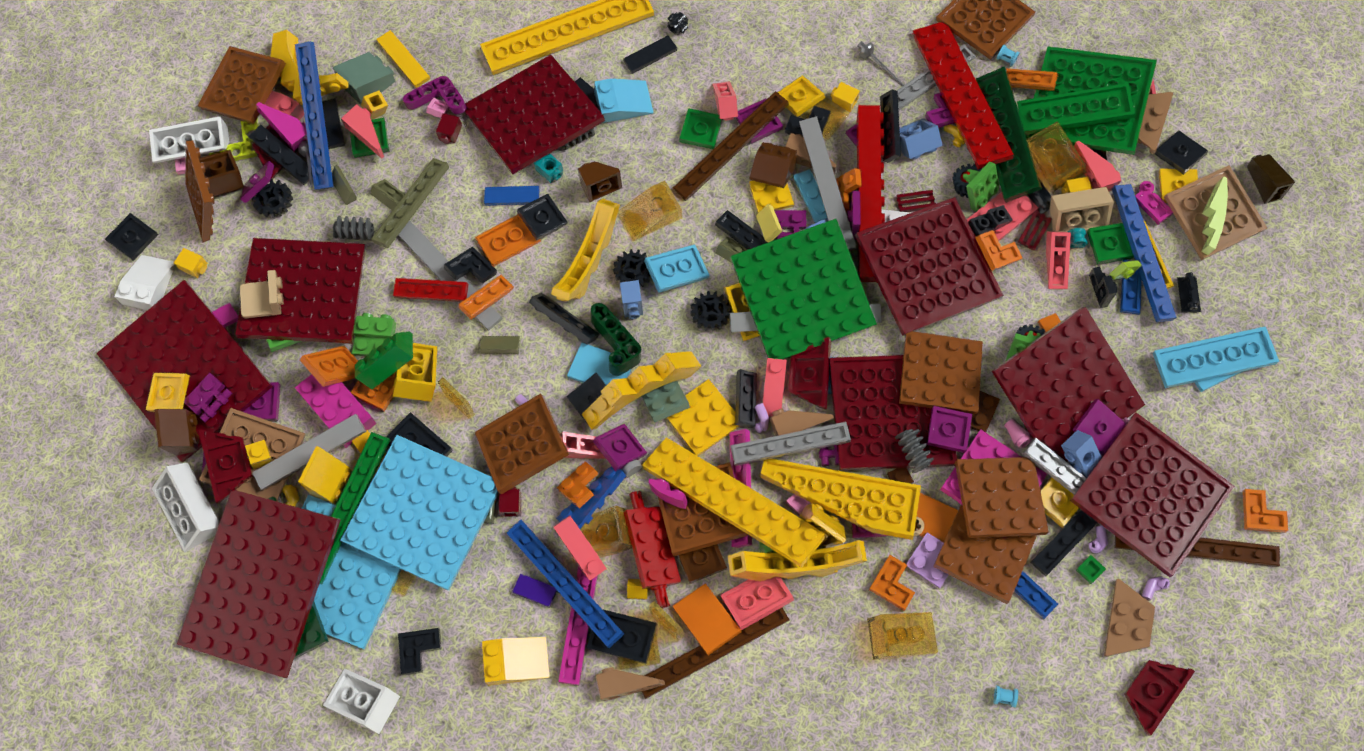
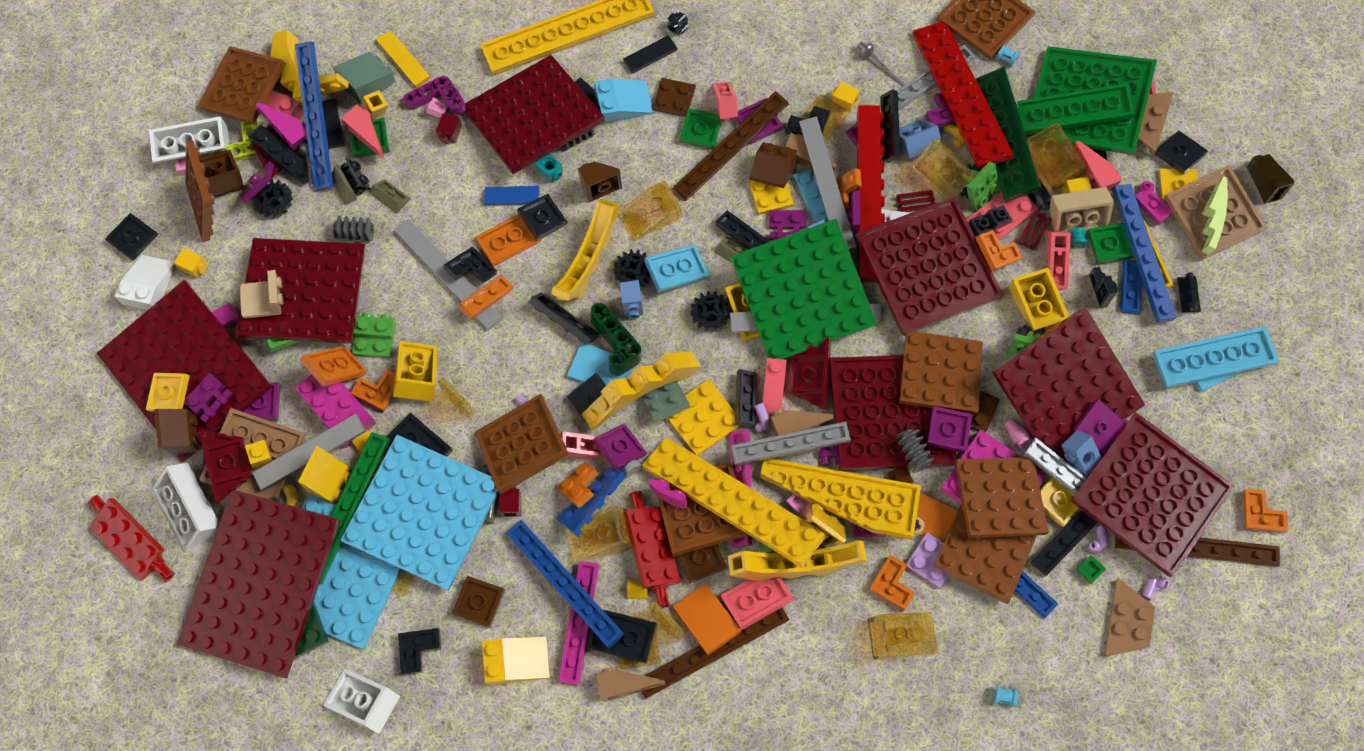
(128, 539): none -> red plate
(352, 170): none -> black hinge
(385, 359): green slope -> none
(410, 203): olive plate -> none
(430, 289): red plate -> none
(478, 601): none -> reddish brown plate
(500, 345): olive slope -> none
(534, 590): dark purple tile -> none
(579, 548): coral slope -> none
(674, 97): none -> reddish brown plate
(769, 223): light yellow tile -> none
(801, 95): yellow plate -> none
(942, 170): none -> clear yellow slope
(1032, 79): orange tile -> none
(1038, 299): none -> yellow slope
(1125, 270): lime plate -> none
(1155, 692): dark red wing -> none

